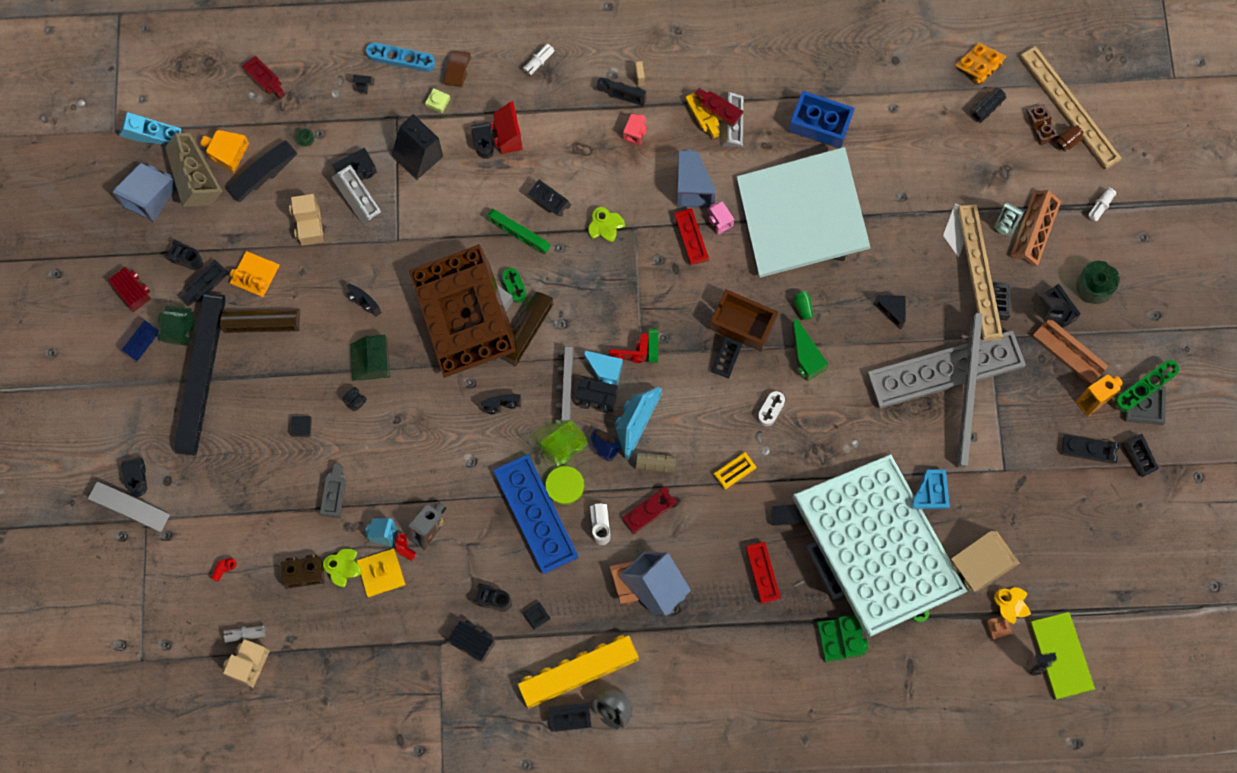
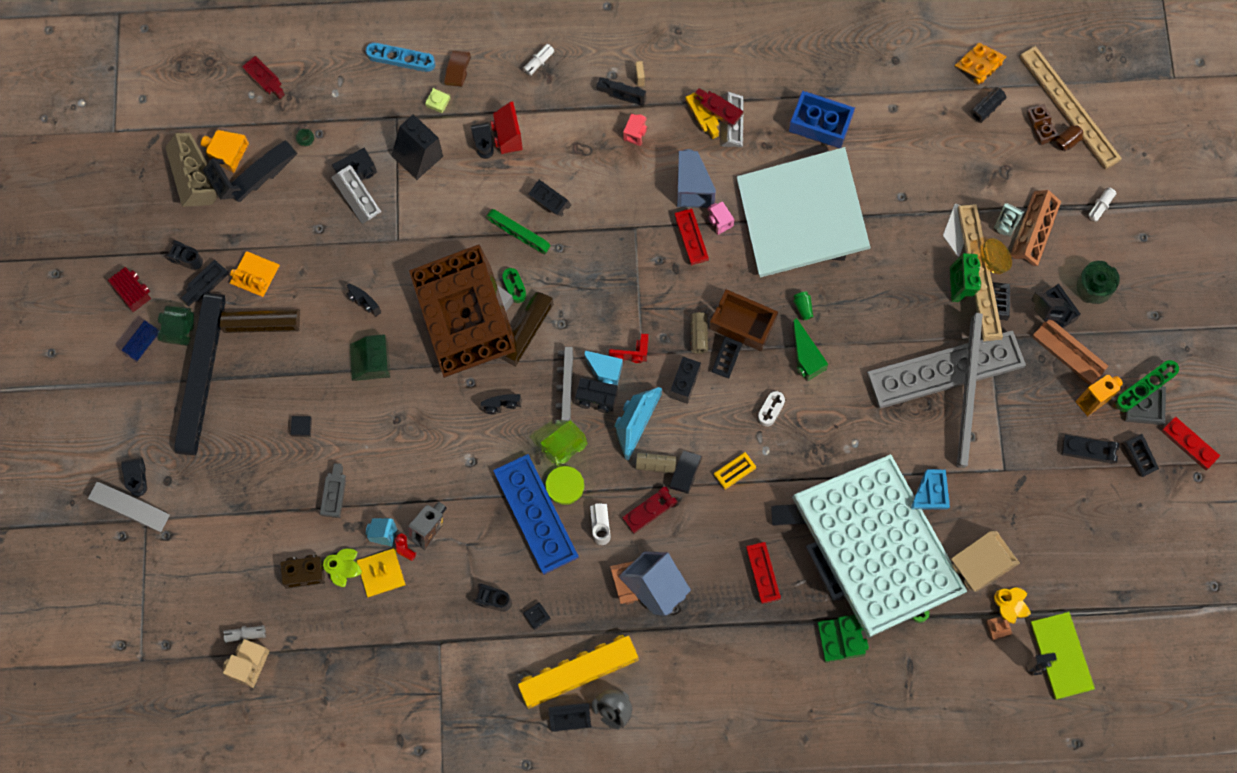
(145, 191): sand blue slope -> none
(146, 130): medium azure slope -> none
(219, 180): none -> black hinge
(221, 567): red arm -> none
(308, 219): tan brick -> none
(354, 399): black wheel -> none
(363, 82): black tile -> none
(471, 641): black brick -> none
(605, 445): clear blue rock -> none
(607, 226): lime plate -> none
(653, 345): green beam -> none
(685, 380): none -> black brick
(685, 472): none -> black slope
(699, 333): none -> dark tan axle
(893, 307): black slope -> none
(965, 277): none -> green plate
(996, 256): none -> clear yellow tile
(1190, 443): none -> red plate

